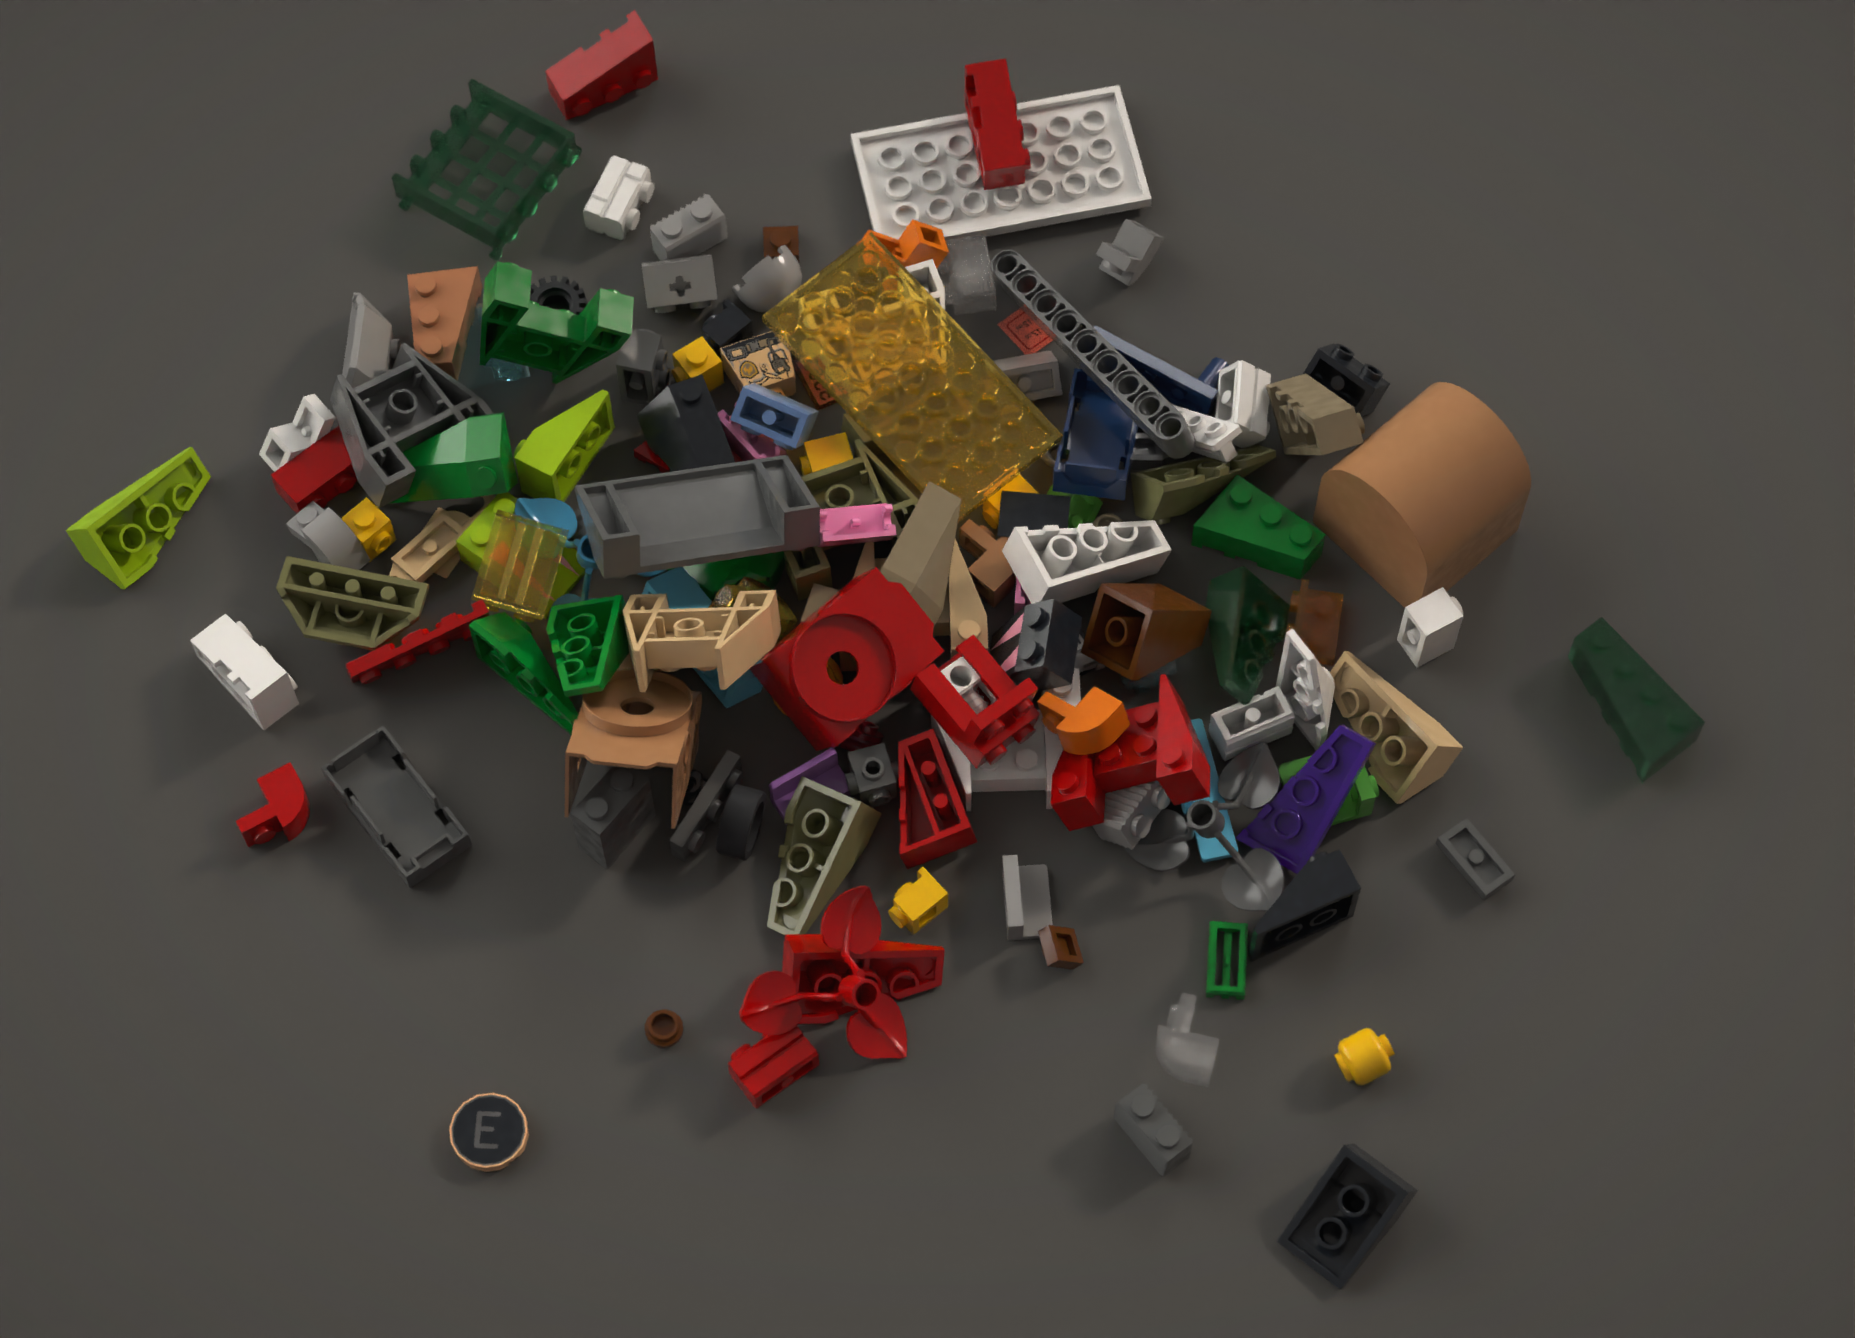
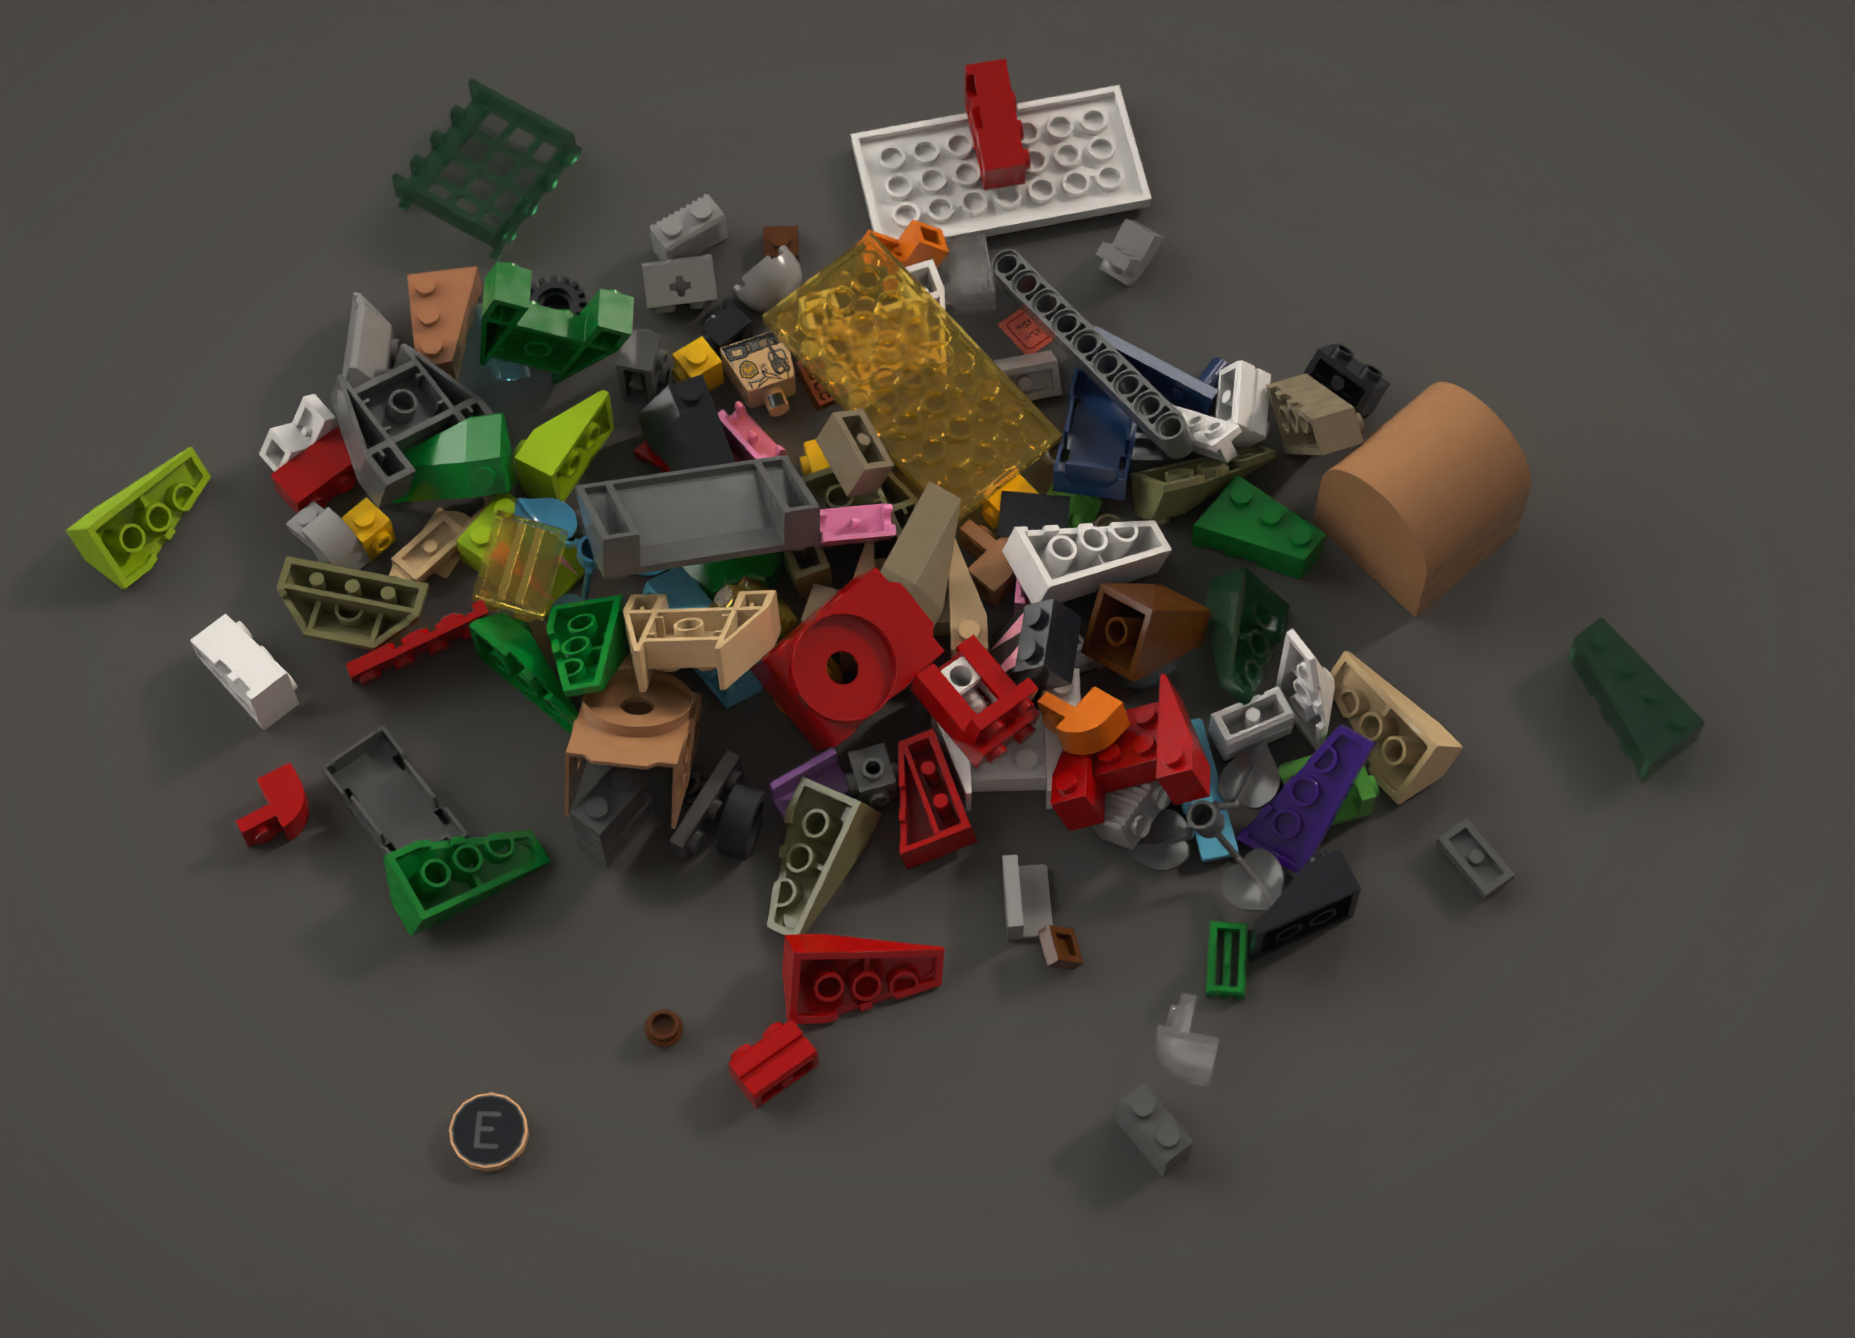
(446, 877): none -> green wedge
(605, 70): red wedge -> none
(618, 197): white brick -> none
(774, 415): medium blue brick -> none
(854, 452): none -> dark tan brick
(863, 737): dark red plate -> none
(878, 1027): red plant -> none
(918, 902): yellow brick -> none
(1317, 620): clear orange bracket -> none
(1346, 1215): black slope -> none
(1364, 1056): yellow head -> none
(1430, 627): white brick -> none

